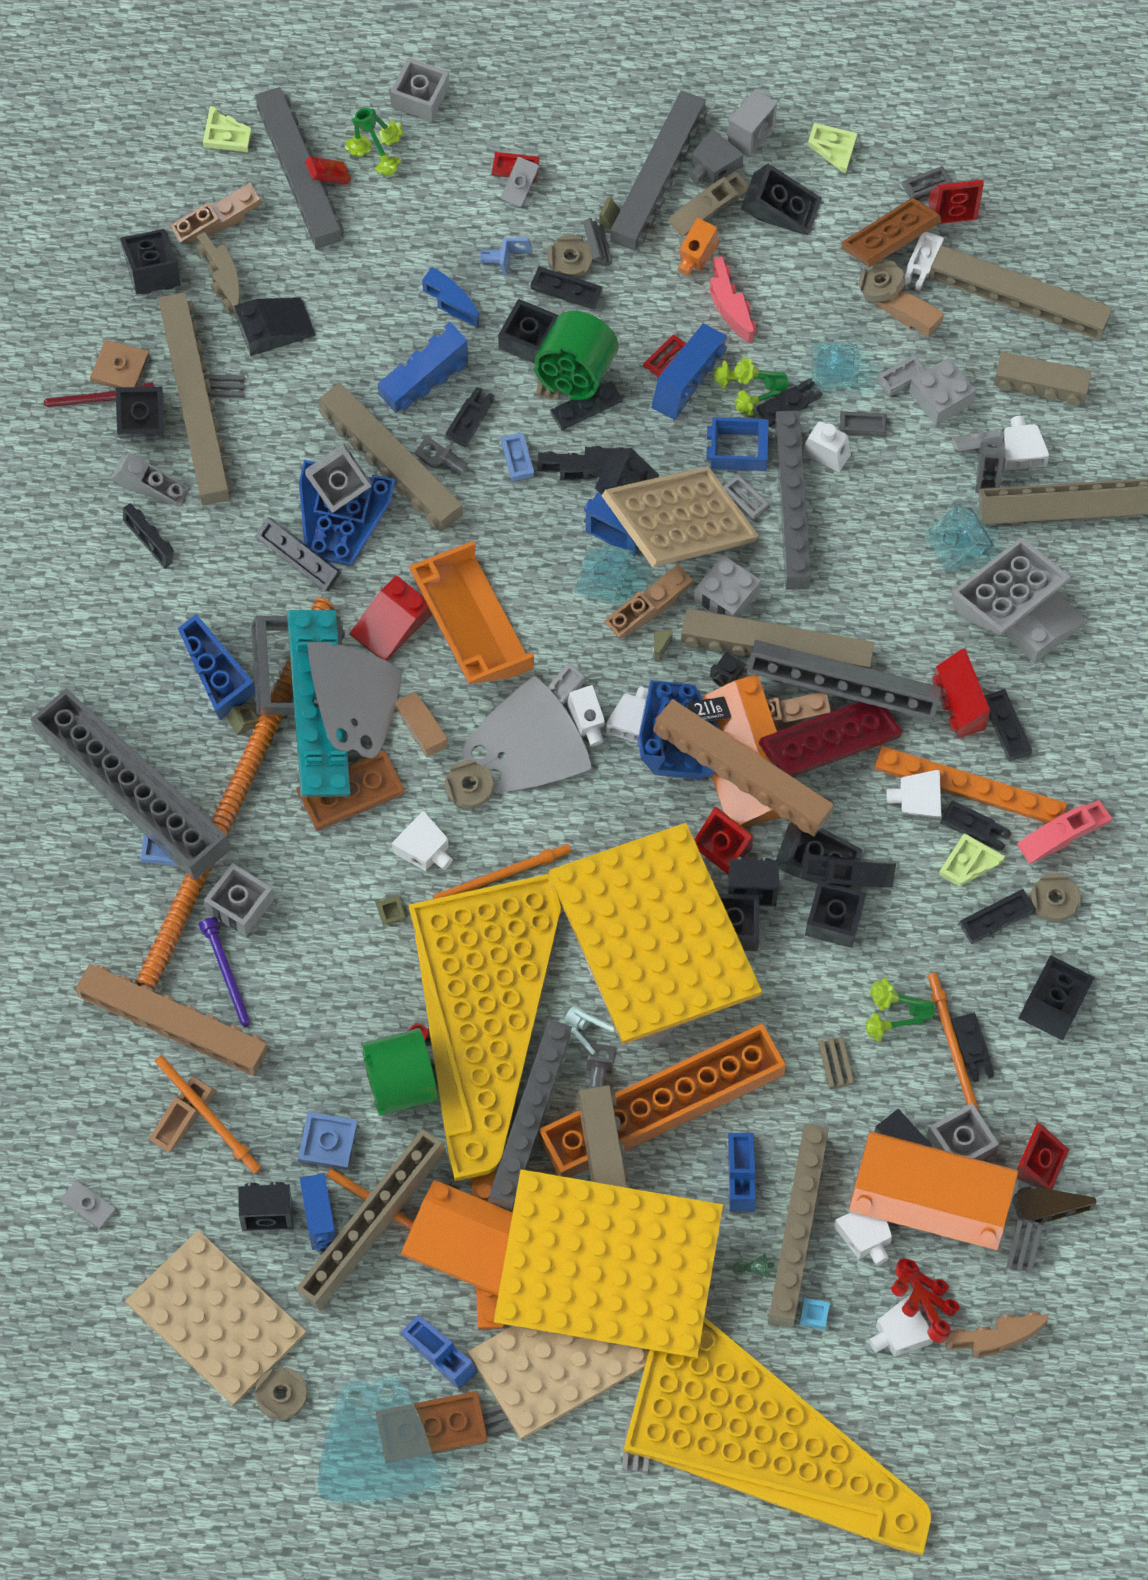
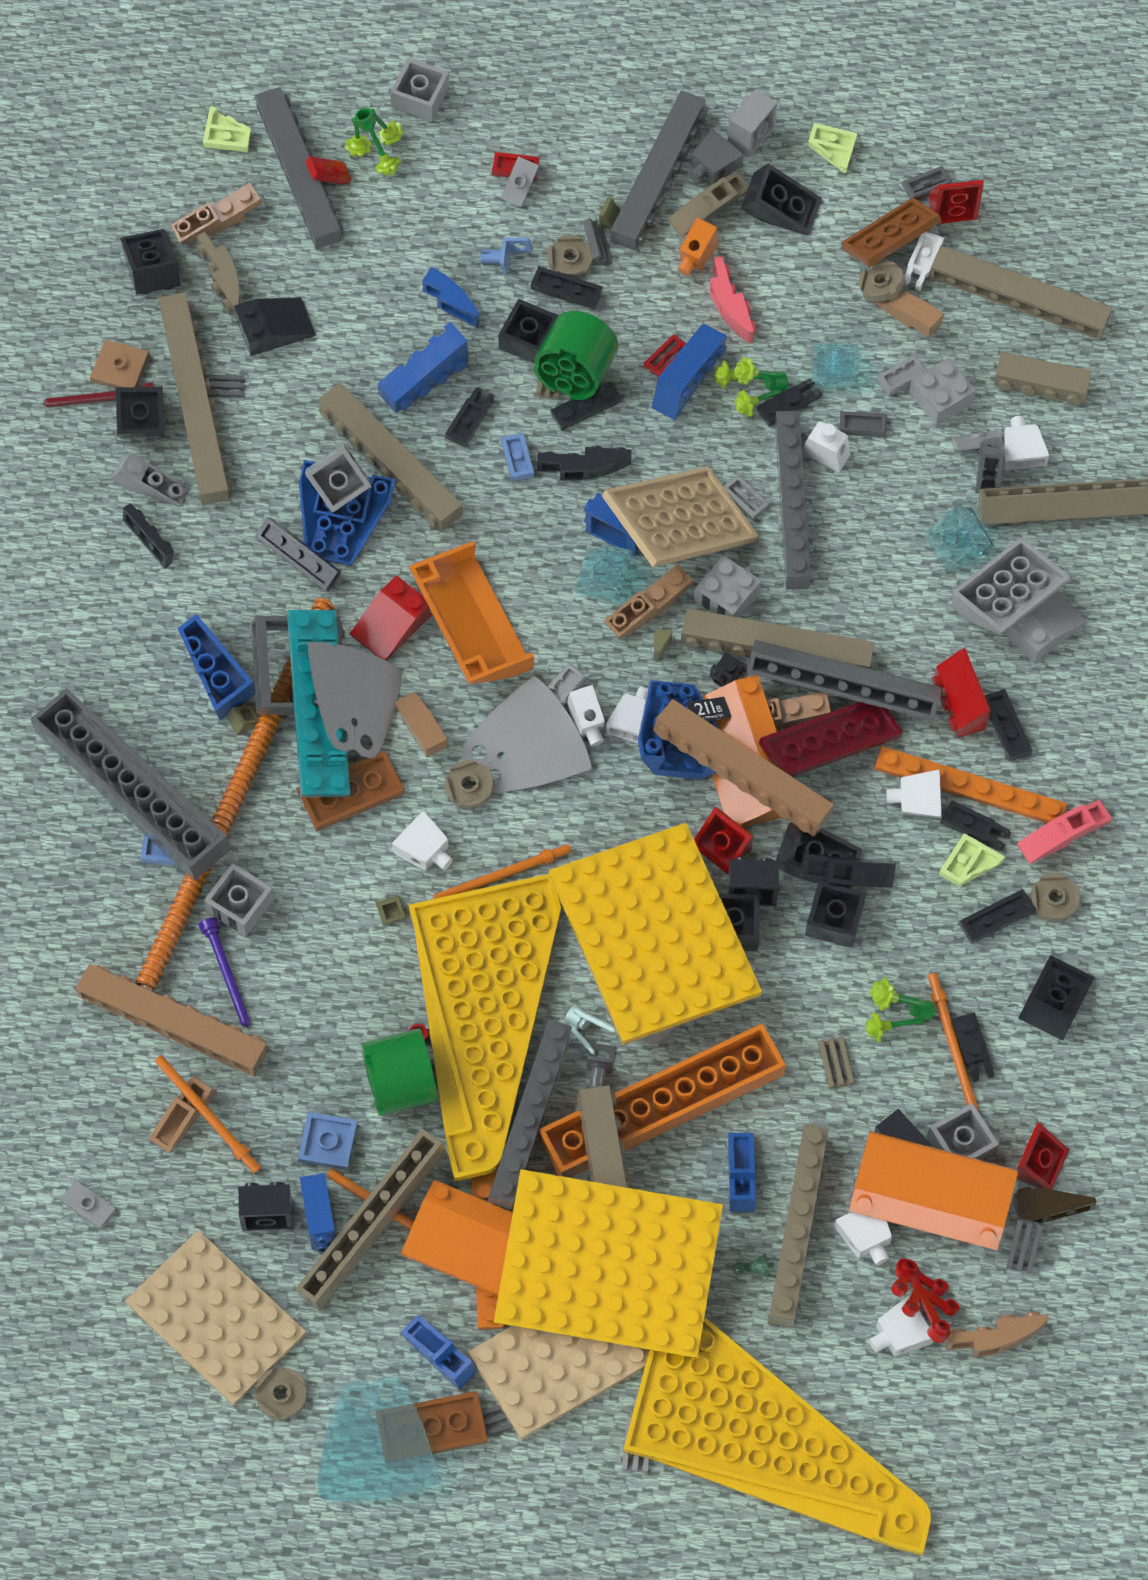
(442, 456): dark grey bracket -> none
(624, 468): black brick -> none
(738, 426): blue window -> none
(814, 1313): medium azure plate -> none

